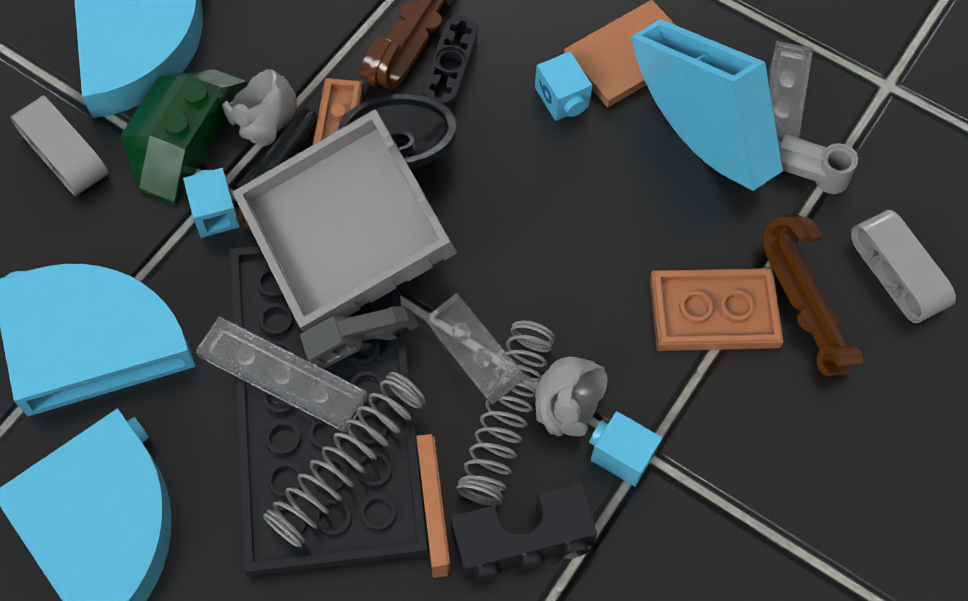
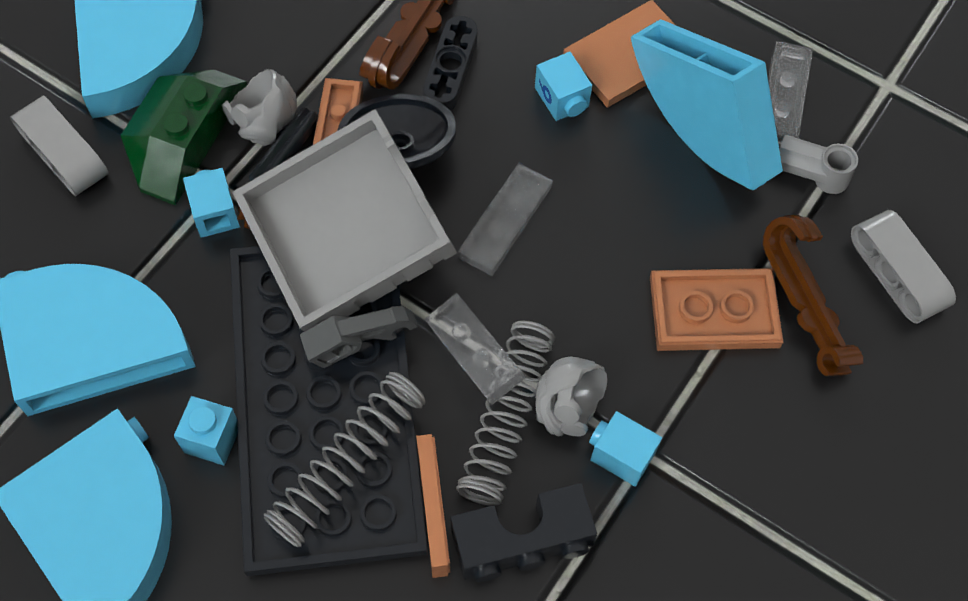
(207, 430): none -> medium azure brick
(281, 373): clear tile -> none
(505, 219): none -> clear tile

